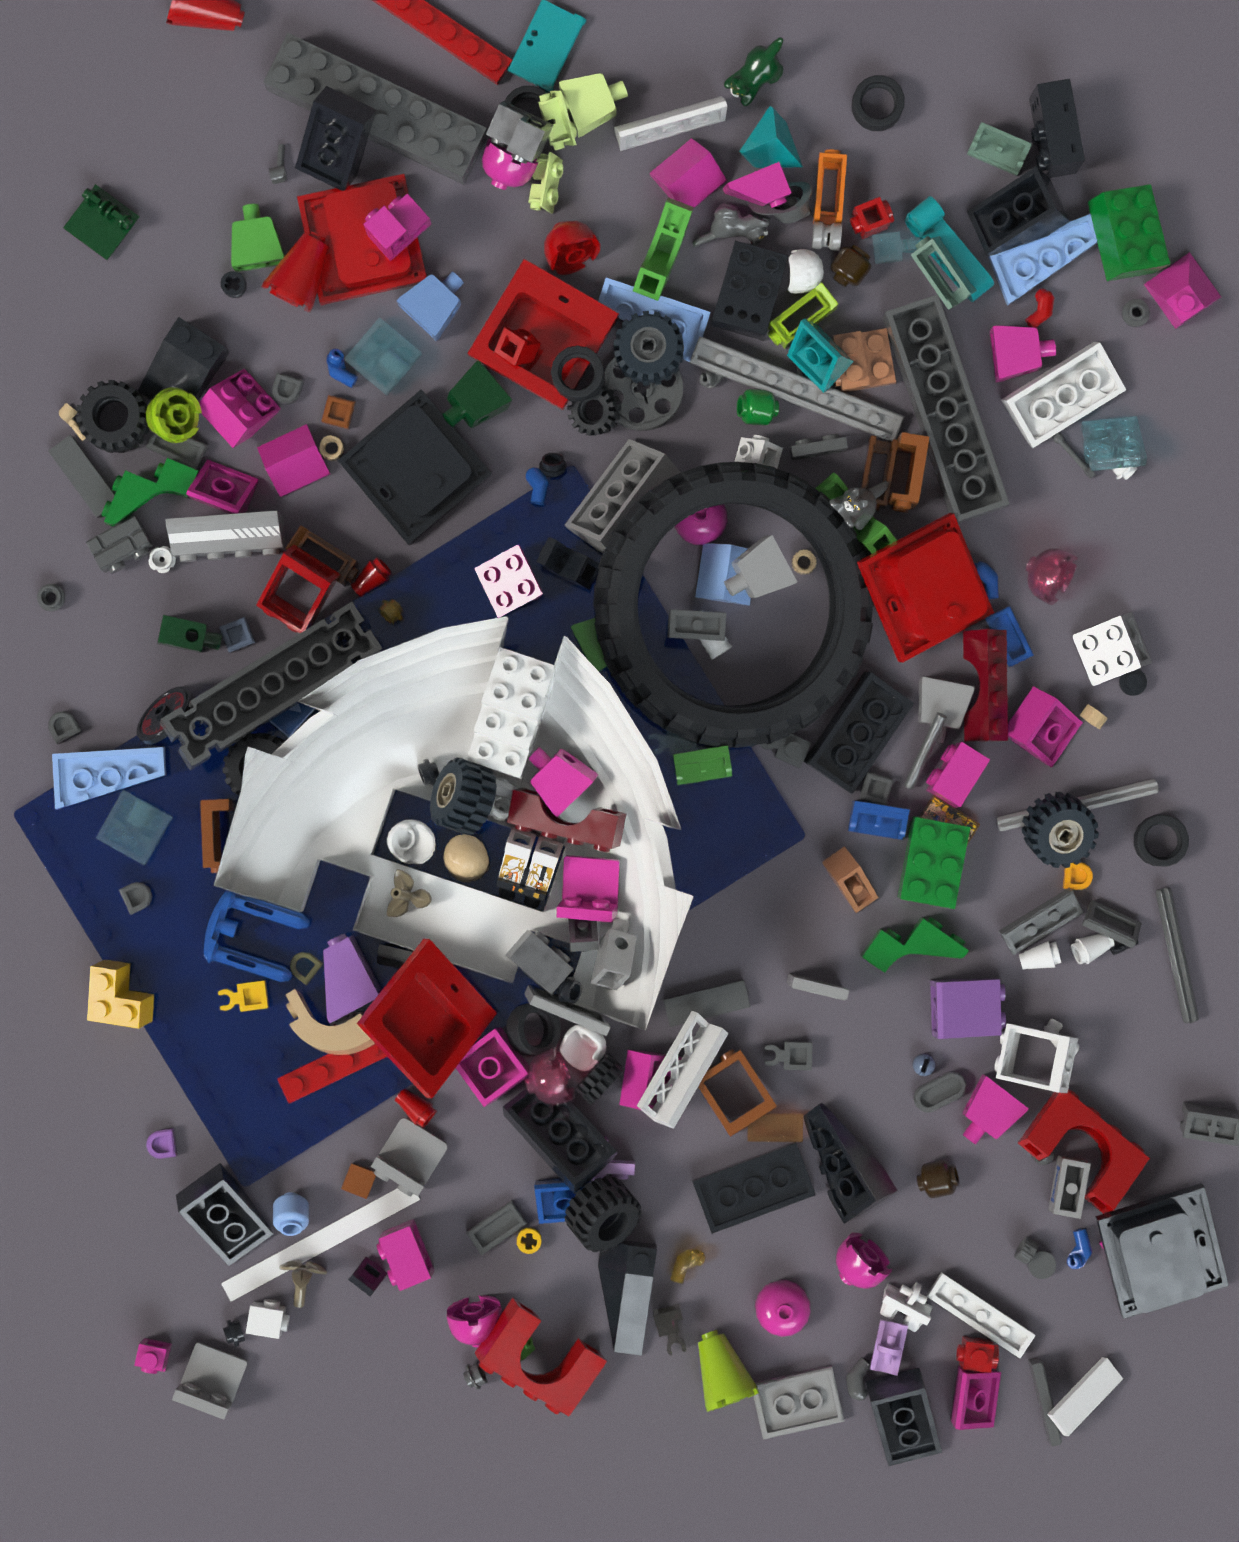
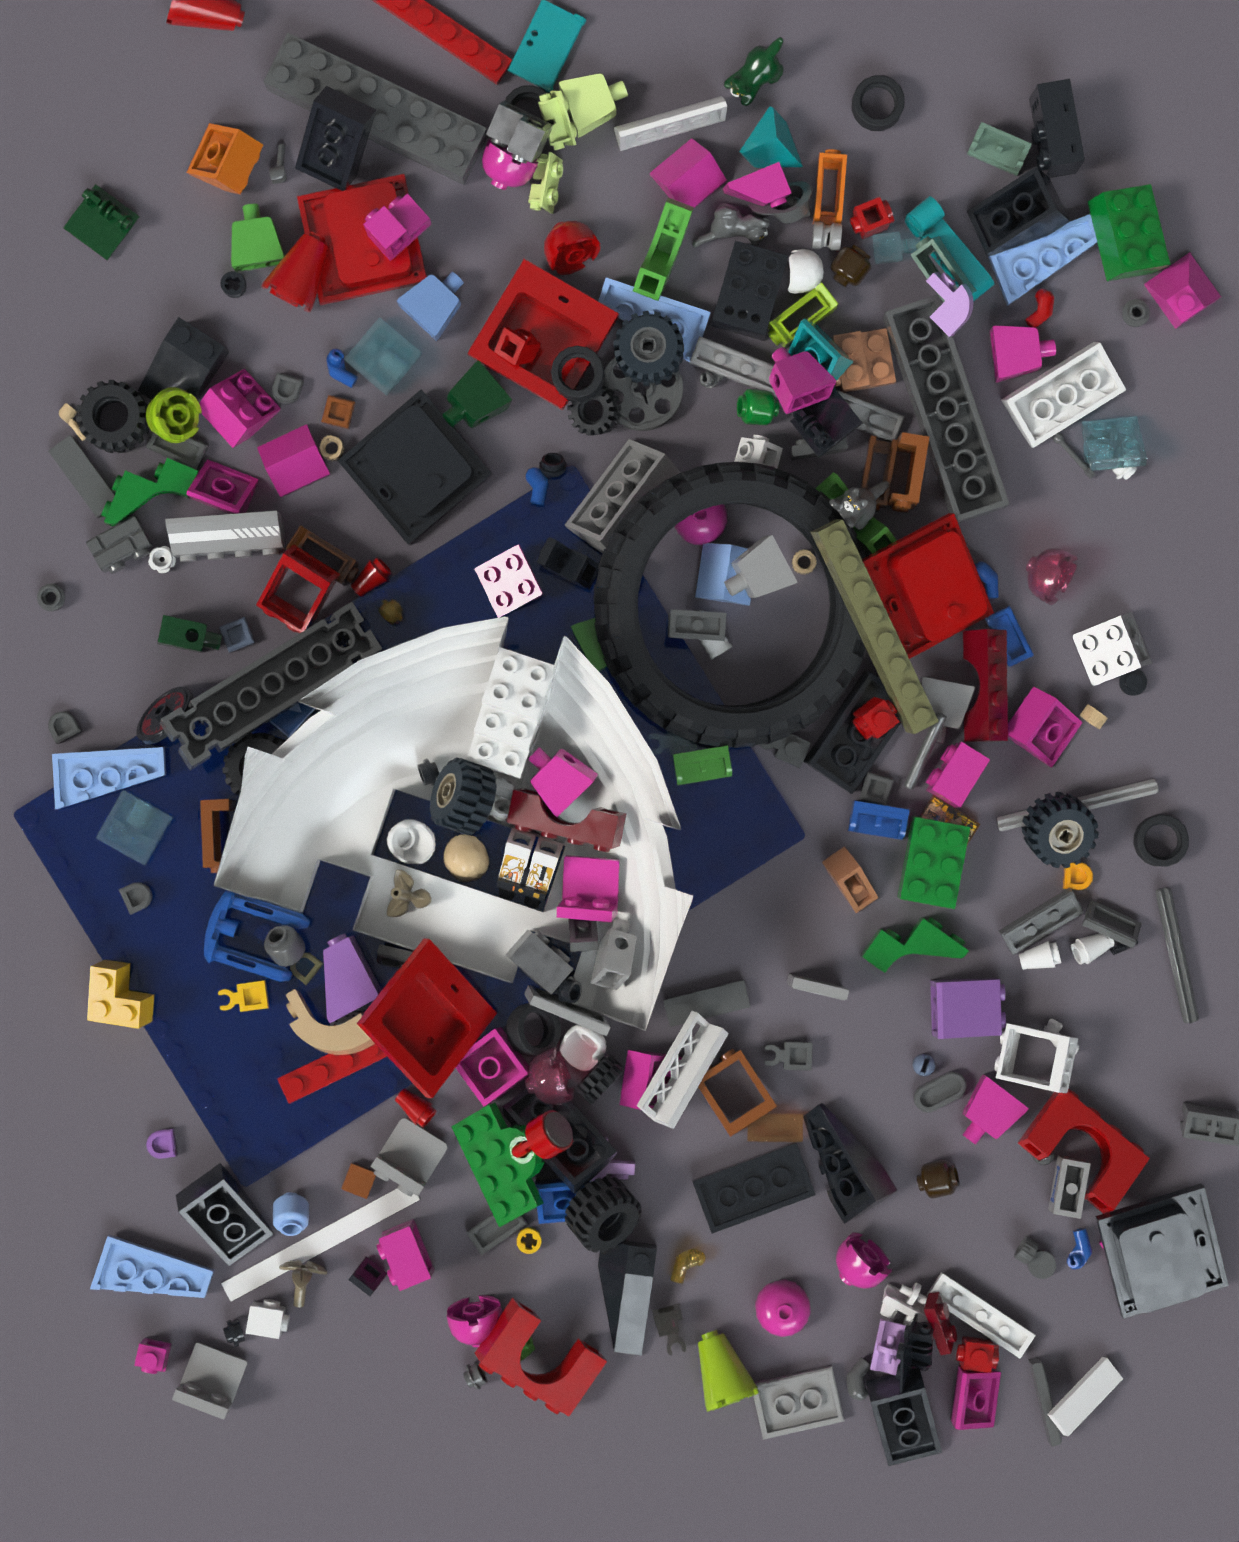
(141, 1269): none -> light blue wing
(225, 158): none -> orange slope
(284, 945): none -> dark grey head
(510, 1156): none -> green plate
(799, 380): none -> dark pink torso
(825, 423): none -> black hinge
(874, 626): none -> olive brick
(875, 718): none -> red brick
(915, 1350): none -> black hinge
(938, 1316): none -> dark red plate
(957, 304): none -> lavender brick

